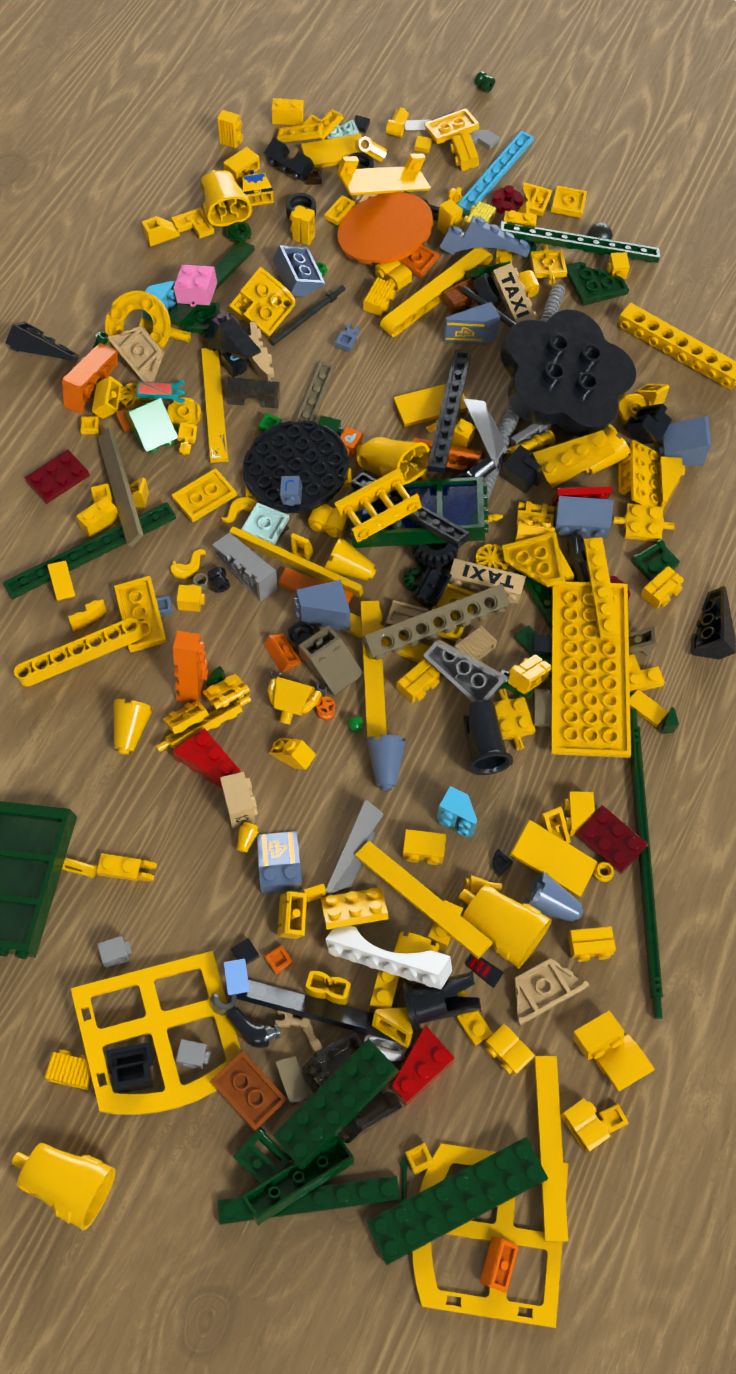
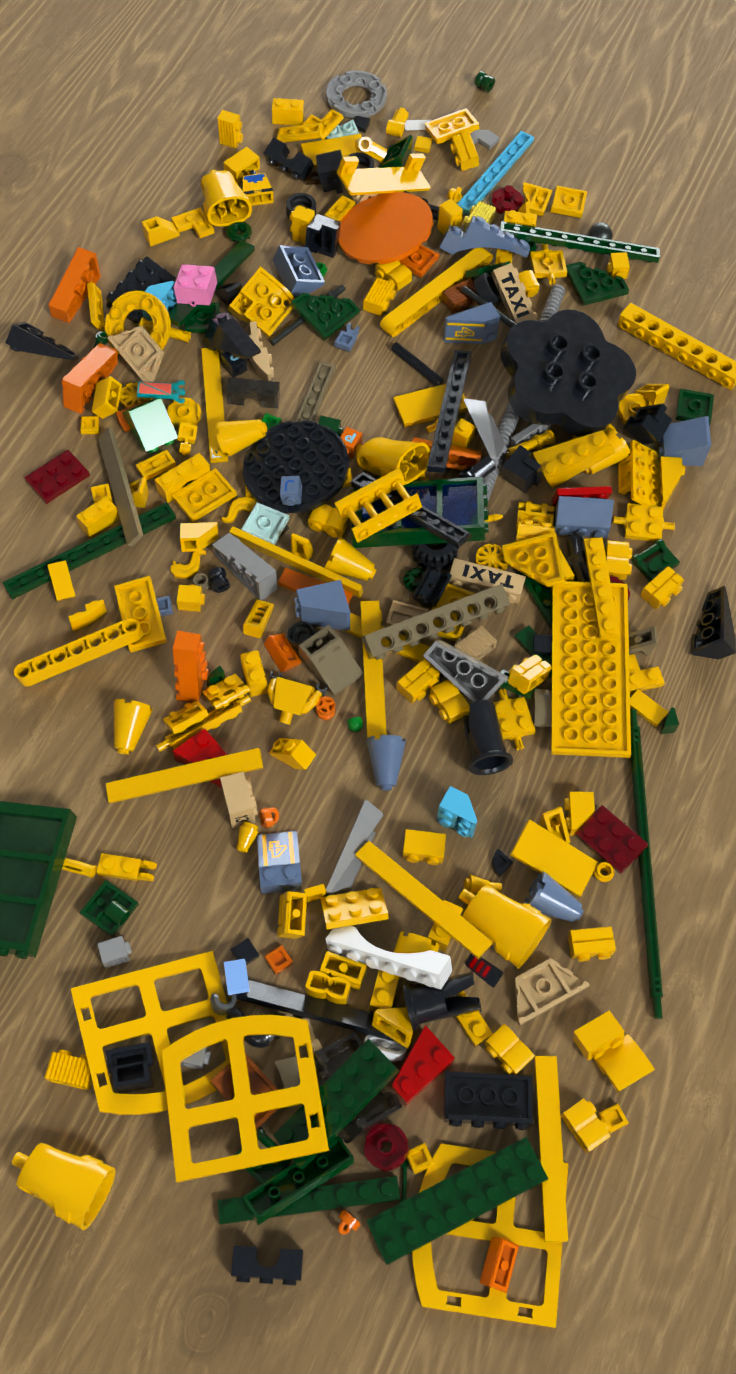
(73, 286): none -> orange wedge
(96, 306): none -> yellow tile
(109, 908): none -> dark green plate
(144, 275): none -> black bracket
(155, 465): none -> yellow plate
(178, 476): none -> yellow arch
(184, 775): none -> yellow tile
(197, 535): none -> yellow slope
(229, 292): none -> black slope
(239, 434): none -> yellow cone
(244, 1104): none -> yellow window
(253, 628): none -> yellow slope
(254, 673): none -> yellow brick
(266, 817): none -> orange tile
(287, 1268): none -> black arch
(323, 235): none -> black plate
(324, 312): none -> dark green plate
(327, 171): none -> black plate
(343, 967): none -> yellow brick
(347, 1218): none -> orange tile
(356, 78): none -> light grey plate
(373, 1145): none -> dark red plate
(398, 153): none -> dark green slope
(417, 364): none -> black axle
(449, 701): none -> yellow brick
(488, 1100): none -> black bracket
(618, 558): none -> yellow brick
(694, 405): none -> dark green plate

